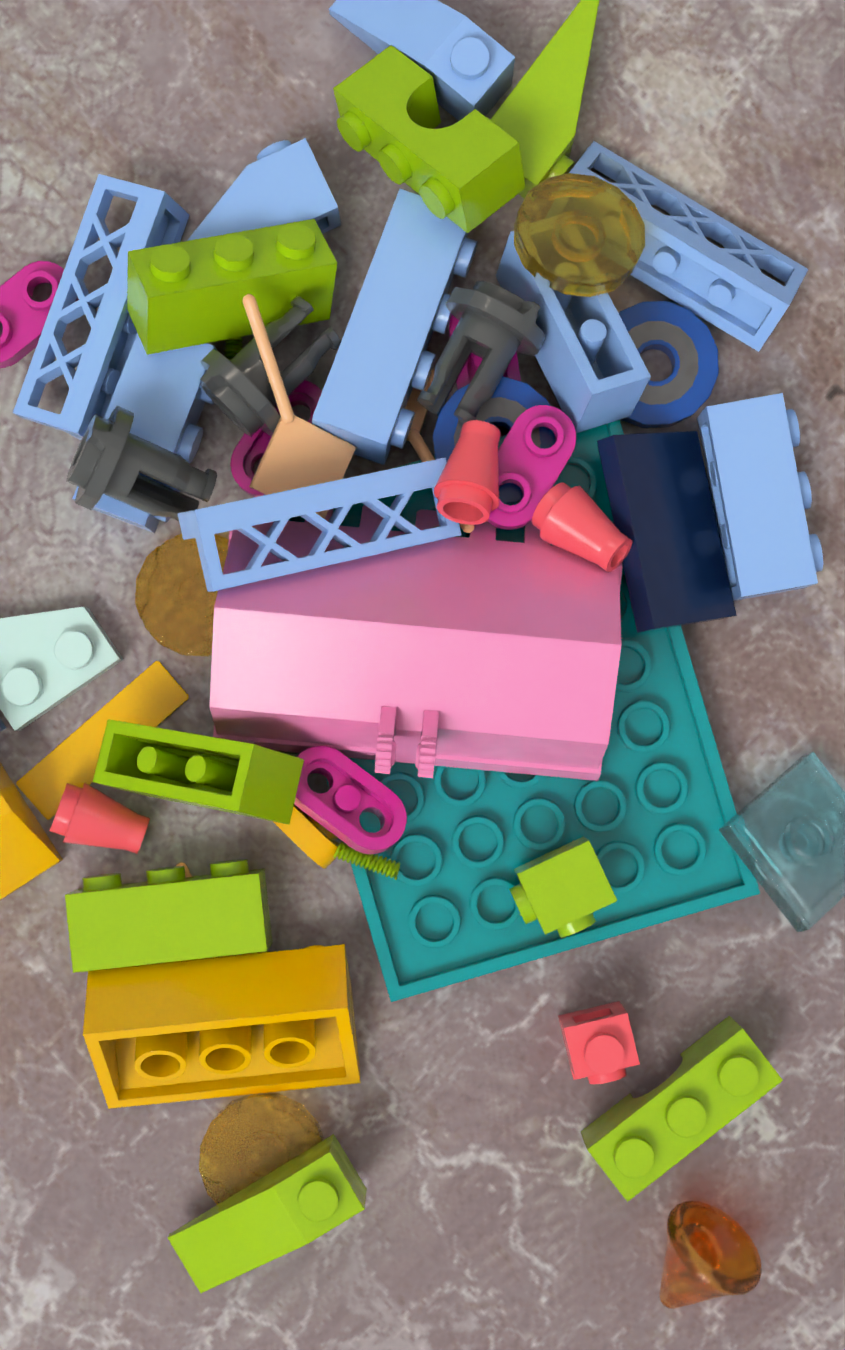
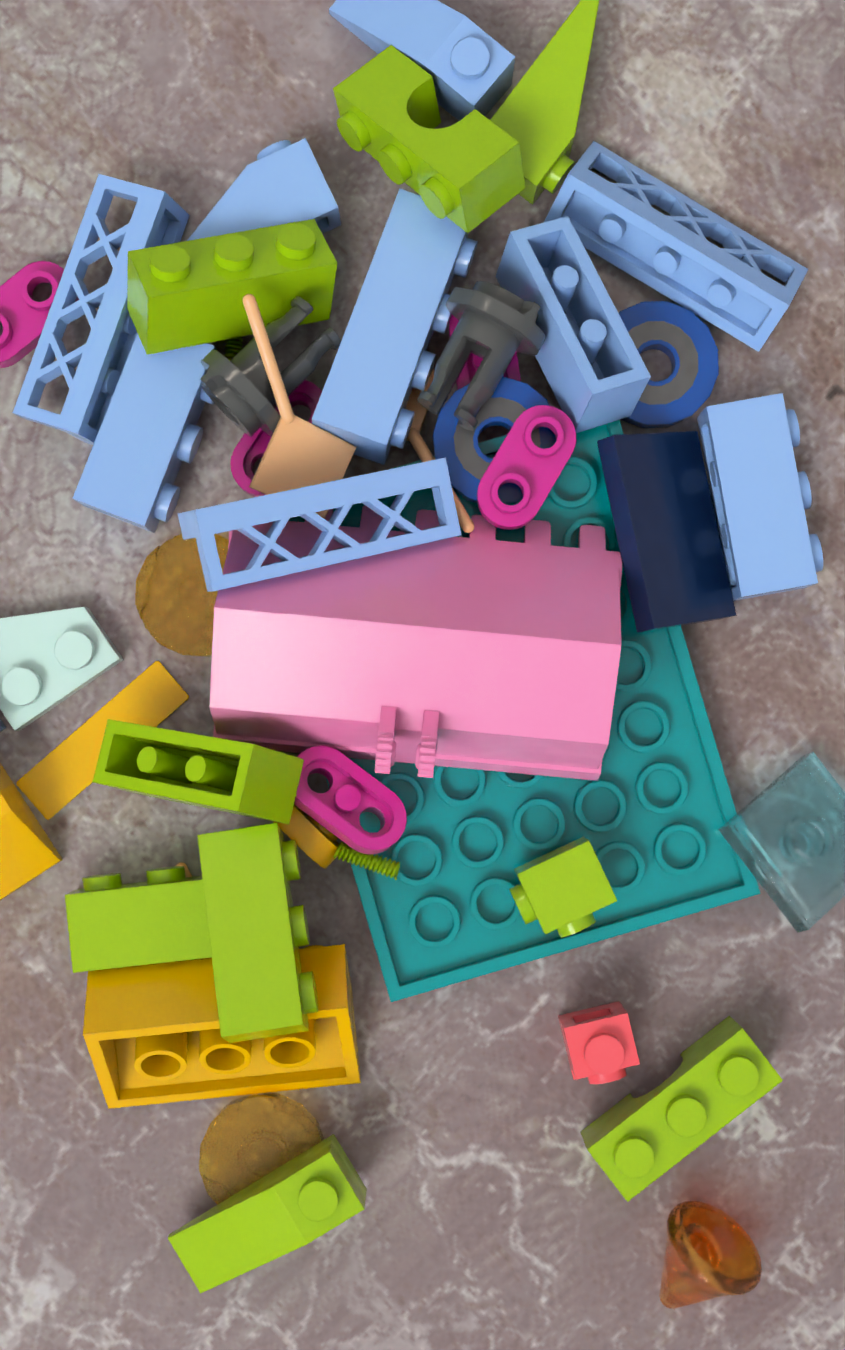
(97, 820): coral cone -> none
(111, 462): dark grey piece -> none
(256, 933): none -> lime brick
(471, 476): coral cone -> none
(578, 525): coral cone -> none
(579, 234): clear yellow tile -> none

